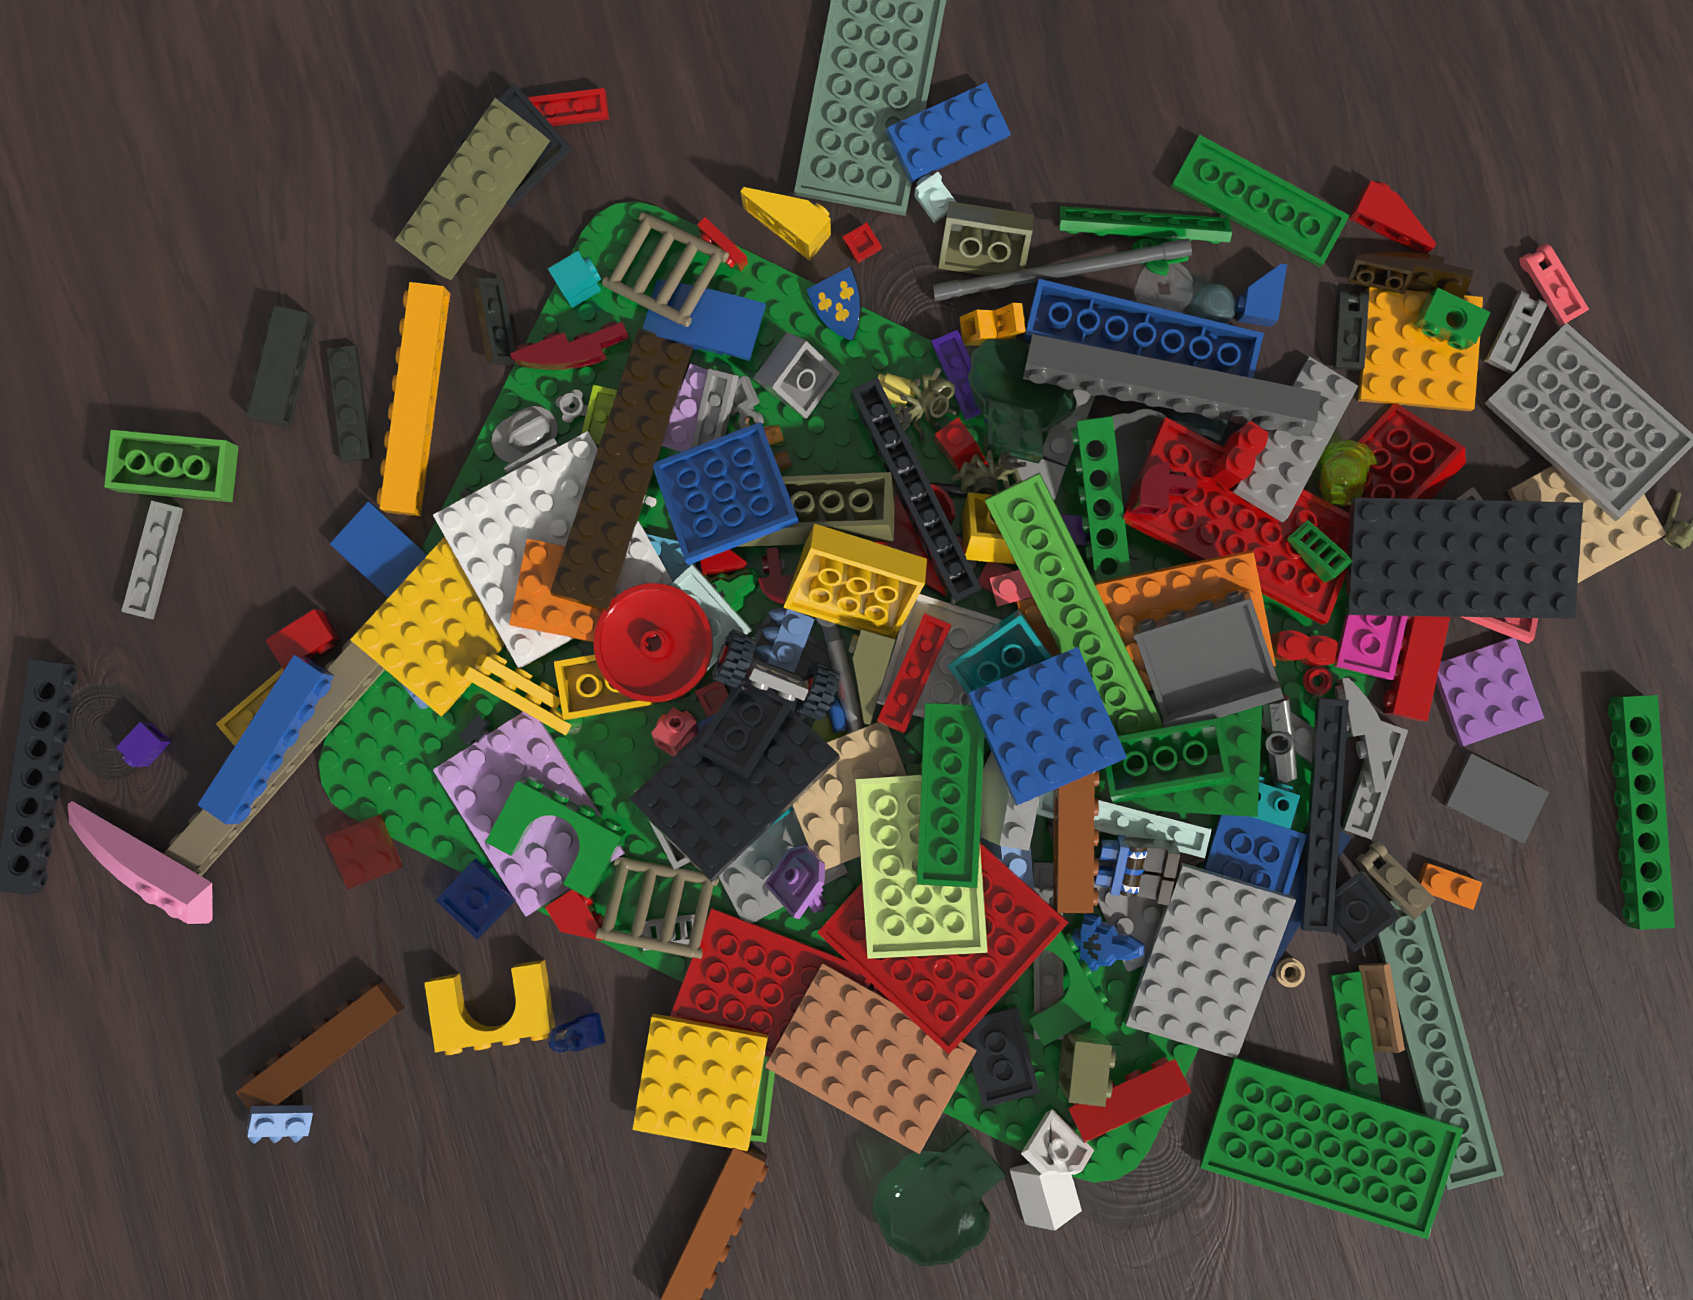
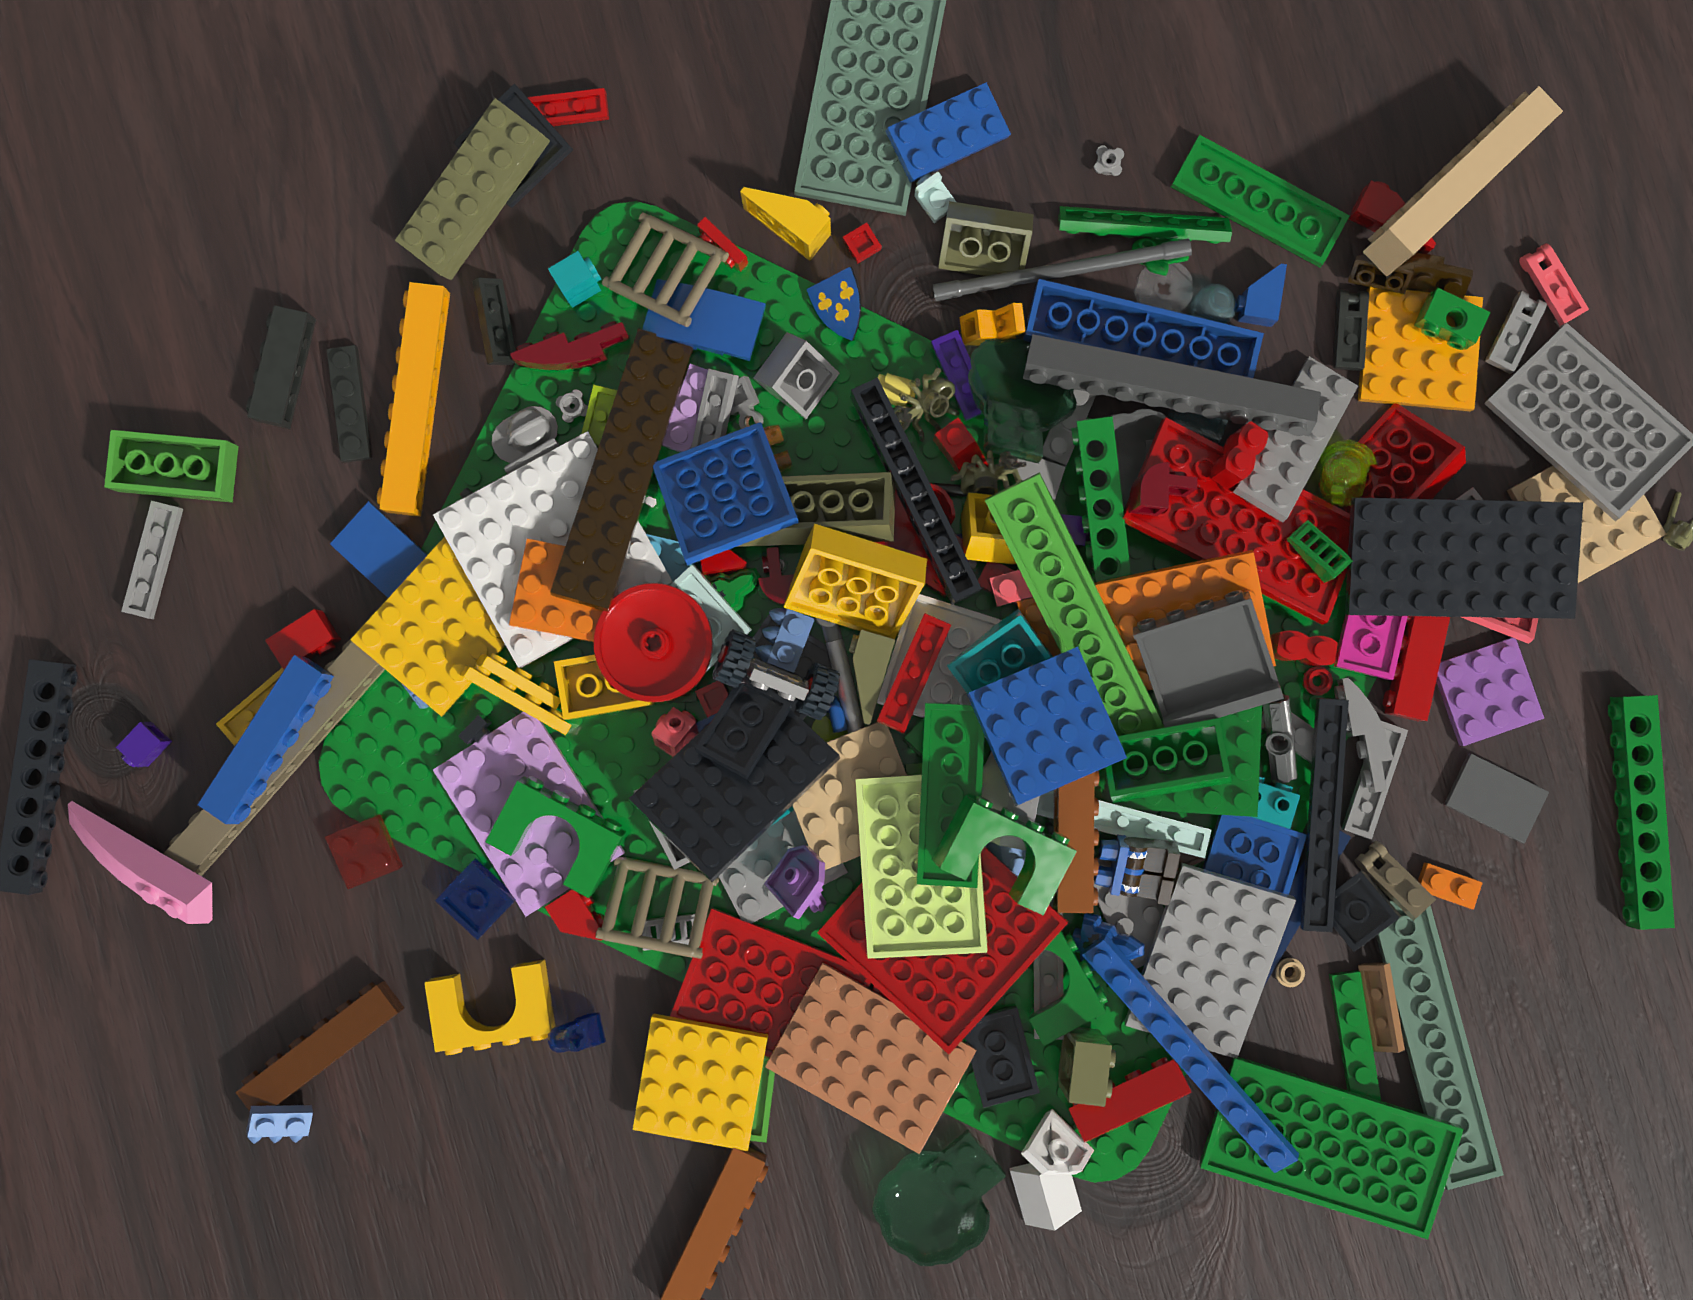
(979, 823): none -> arch
(1105, 168): none -> light grey plate
(1190, 1054): none -> blue plate
(1461, 180): none -> tan brick

